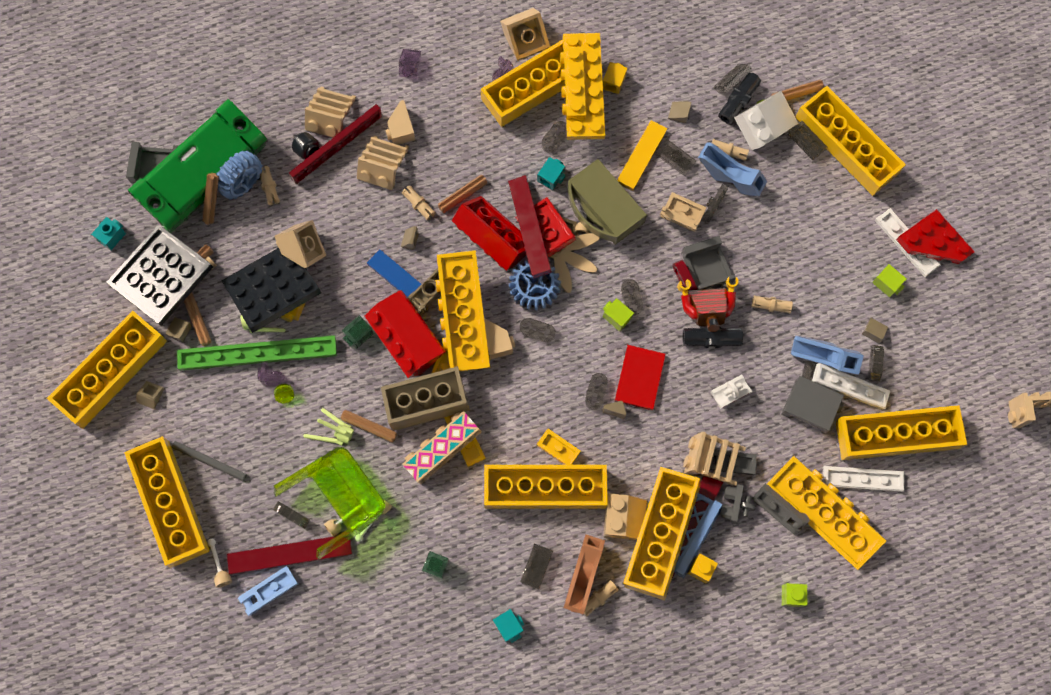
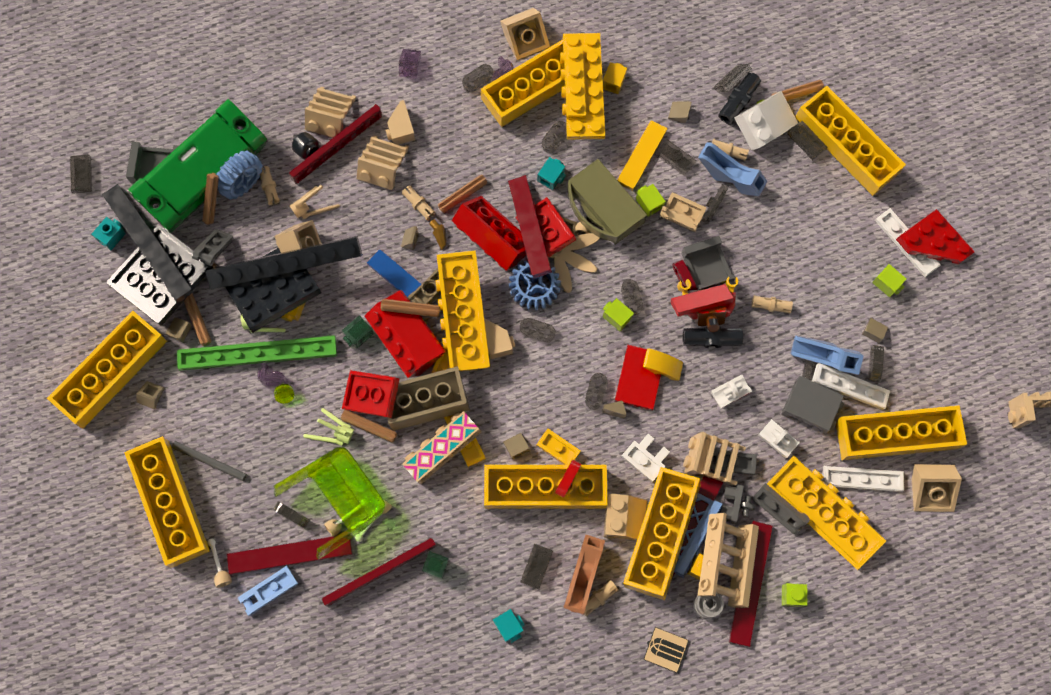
(81, 173): none -> clear smoke plate
(147, 243): none -> black tile
(212, 247): none -> dark grey plate
(284, 262): none -> black plate
(300, 207): none -> tan plant
(370, 393): none -> red tile
(378, 572): none -> dark red tile
(410, 307): none -> medium nougat axle
(439, 233): none -> pearl gold bar
(475, 75): none -> clear smoke beam
(516, 446): none -> dark tan slope
(568, 478): none -> red beam
(643, 460): none -> white plate
(650, 199): none -> lime brick
(663, 364): none -> yellow slope
(666, 649): none -> piece
(701, 300): none -> tile
(708, 606): none -> light grey wheel
(743, 563): none -> tan fence
(744, 617): none -> dark red tile
(778, 438): none -> white hips
(935, 487): none -> tan slope

